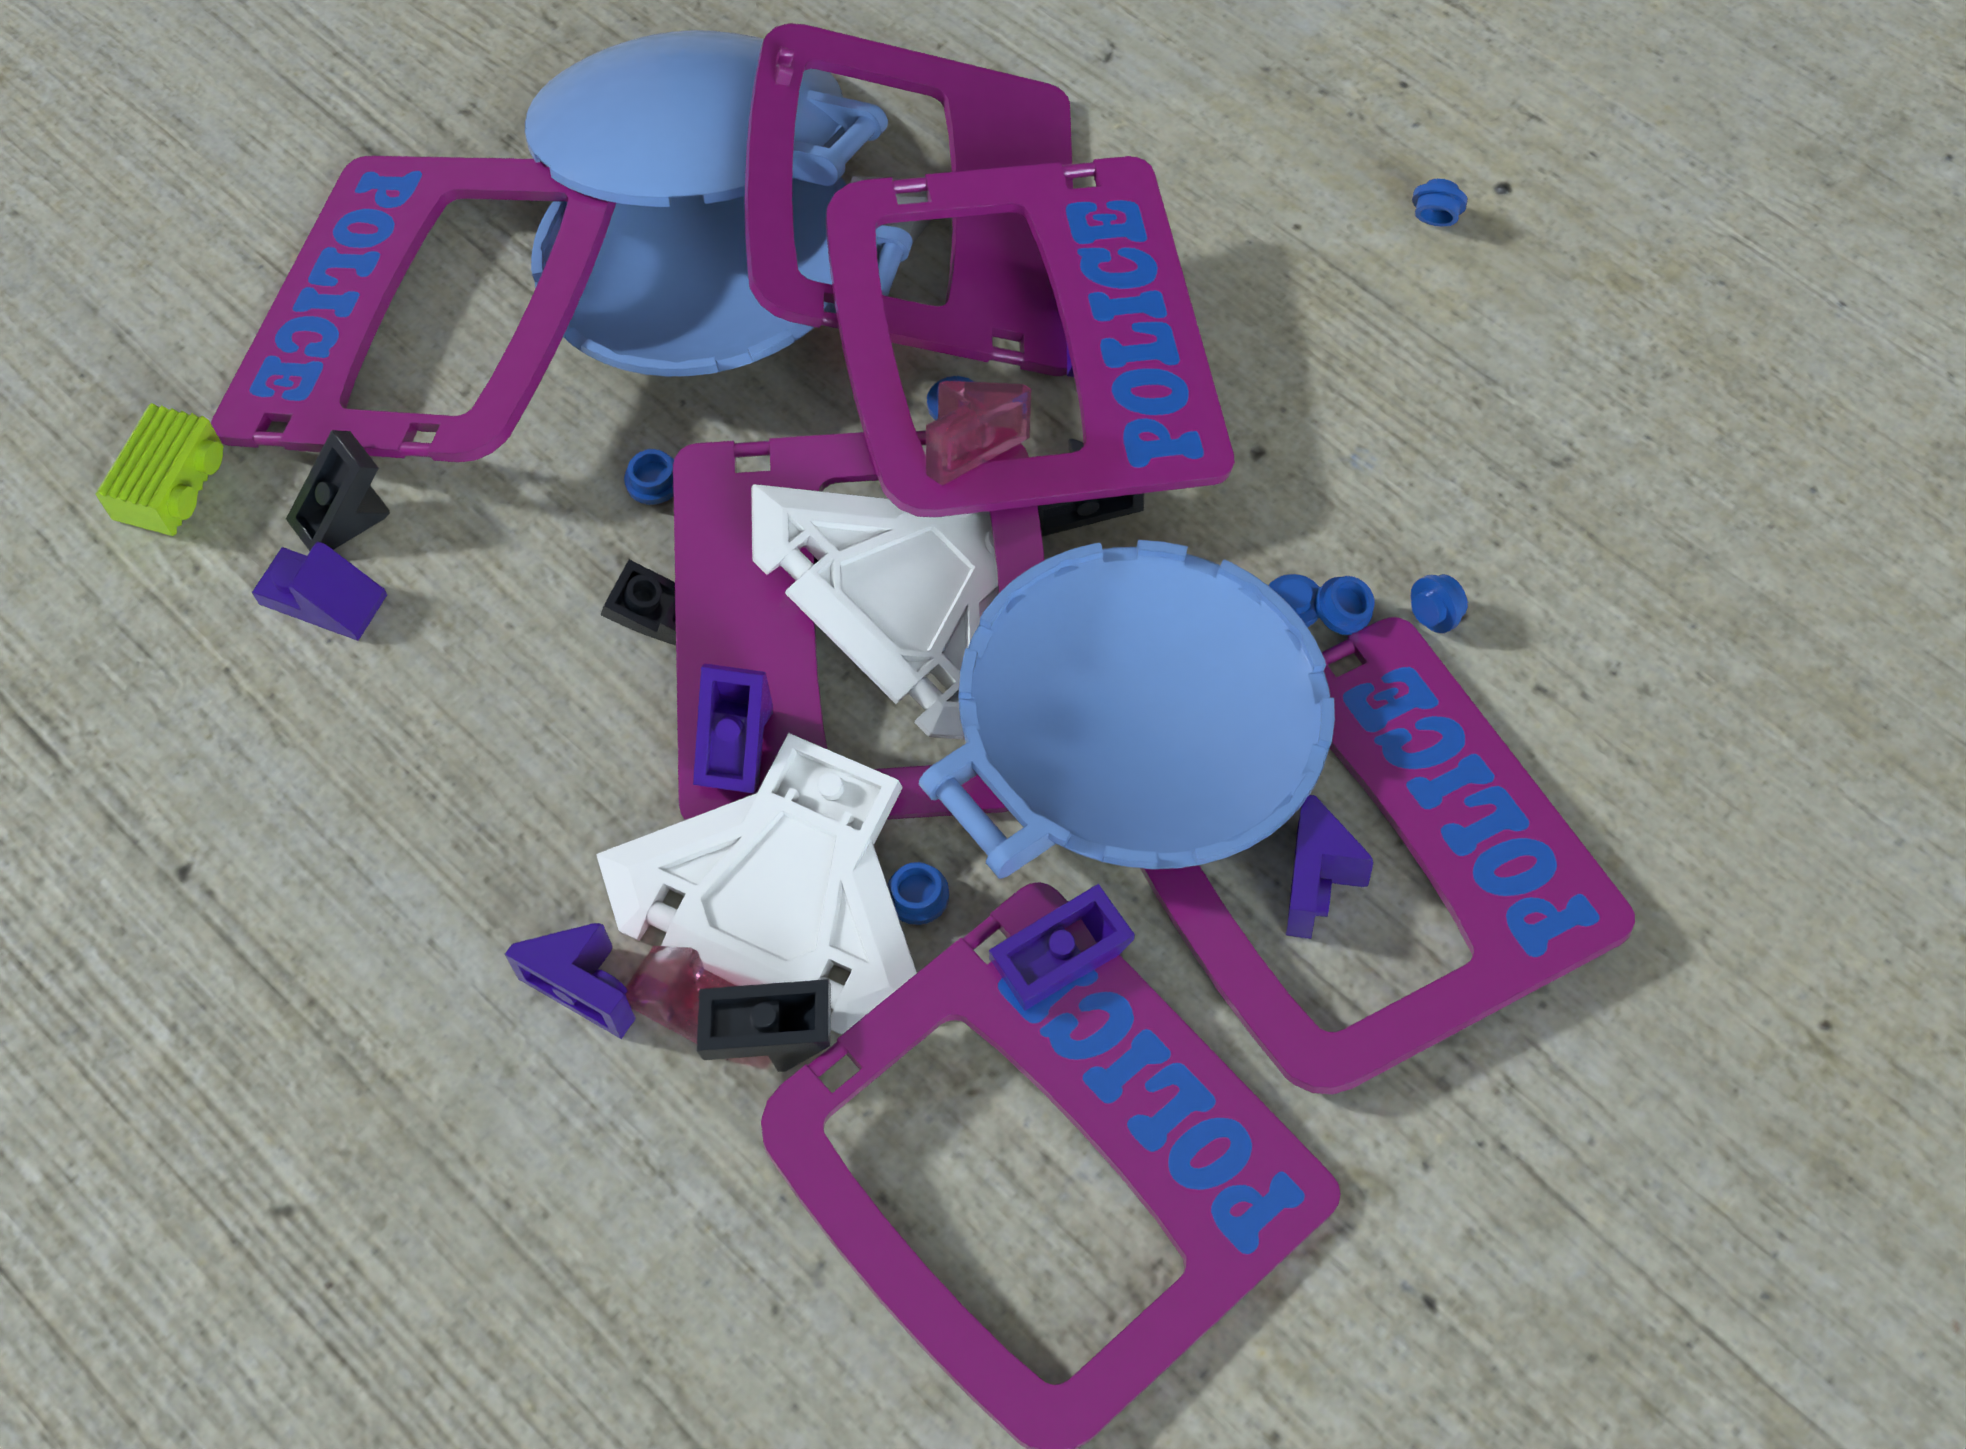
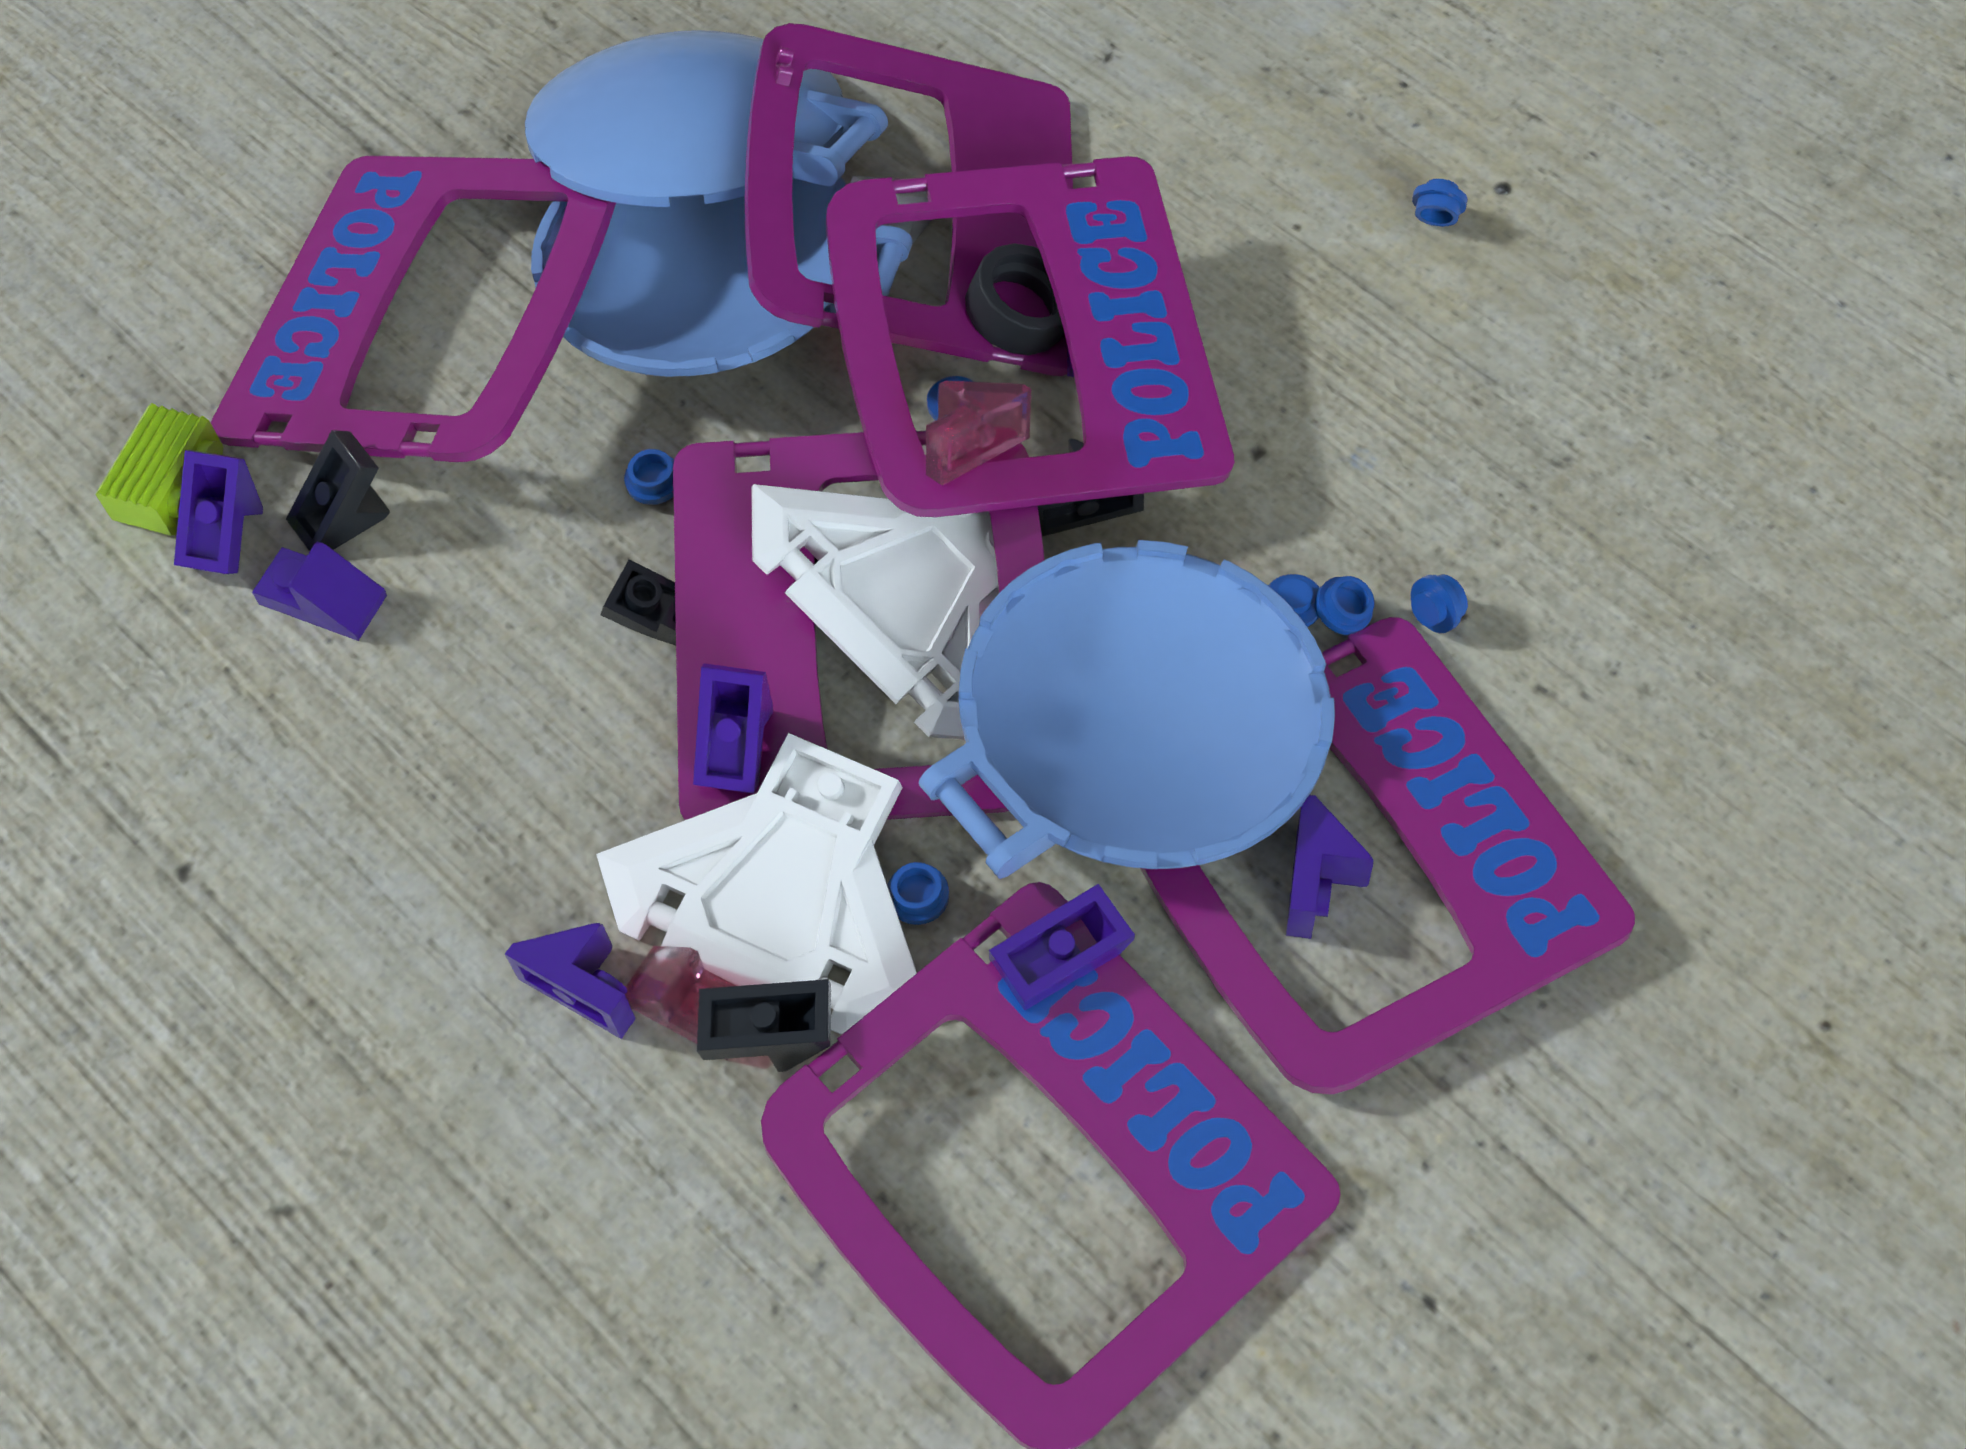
(212, 511): none -> dark purple slope
(996, 319): none -> black tyre

